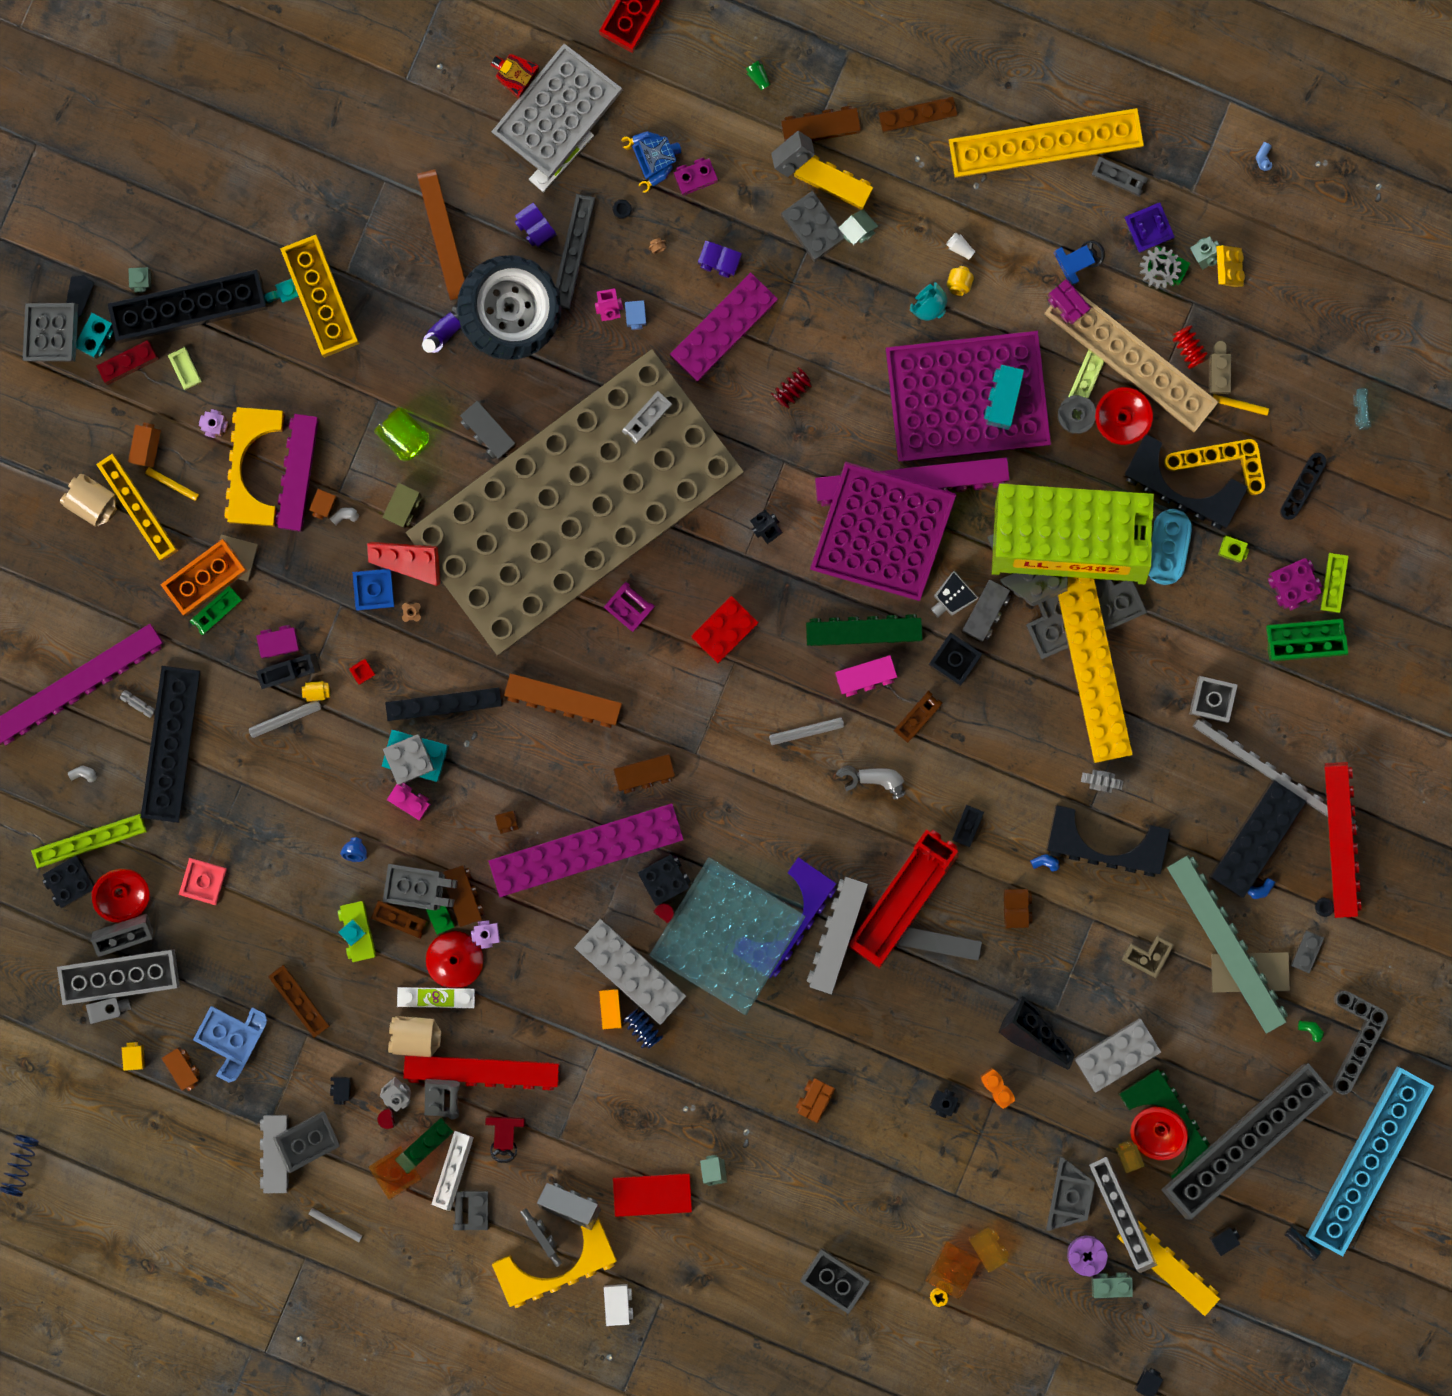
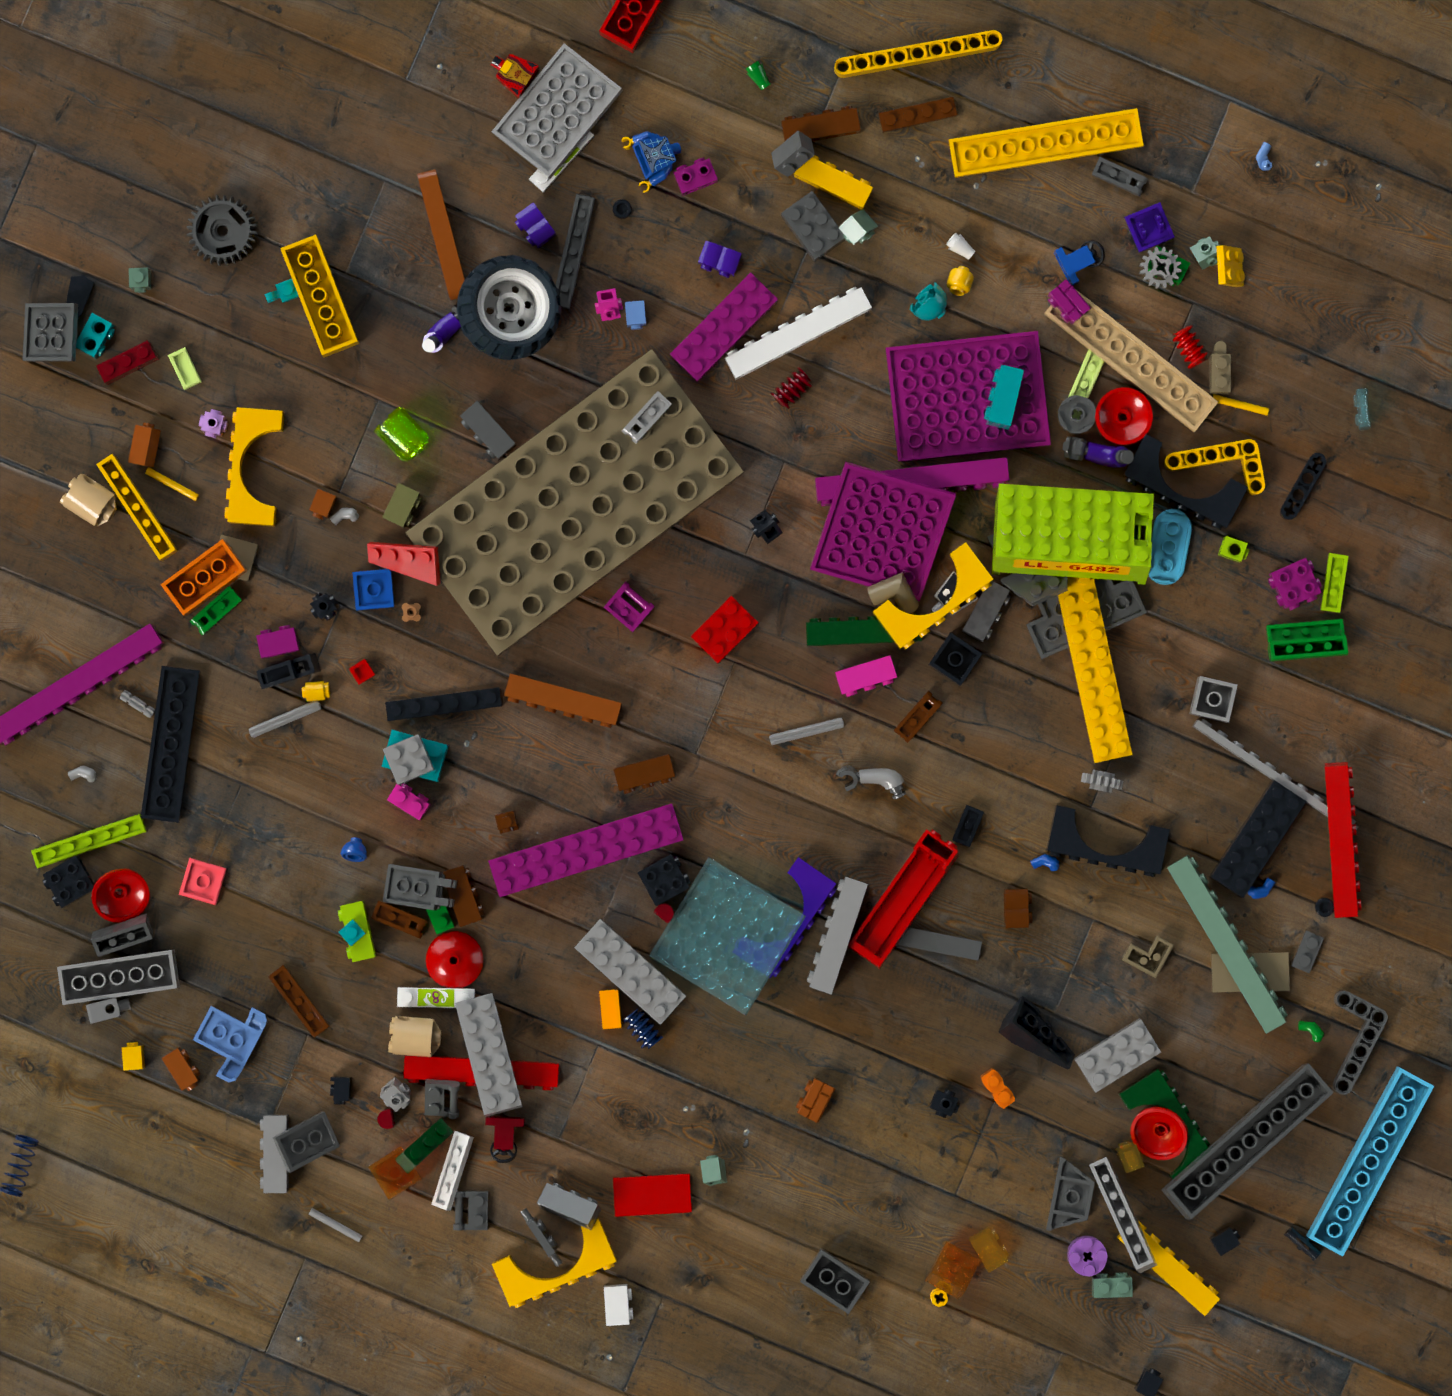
(187, 306): black brick -> none
(219, 216): none -> dark grey gear
(298, 472): magenta brick -> none
(330, 610): none -> black brick
(488, 1054): none -> light grey brick
(491, 929): lavender brick -> none
(657, 246): medium nougat plate -> none
(798, 333): none -> white brick
(896, 588): none -> dark tan brick
(926, 48): none -> yellow beam
(970, 579): none -> yellow arch
(1103, 455): none -> piece

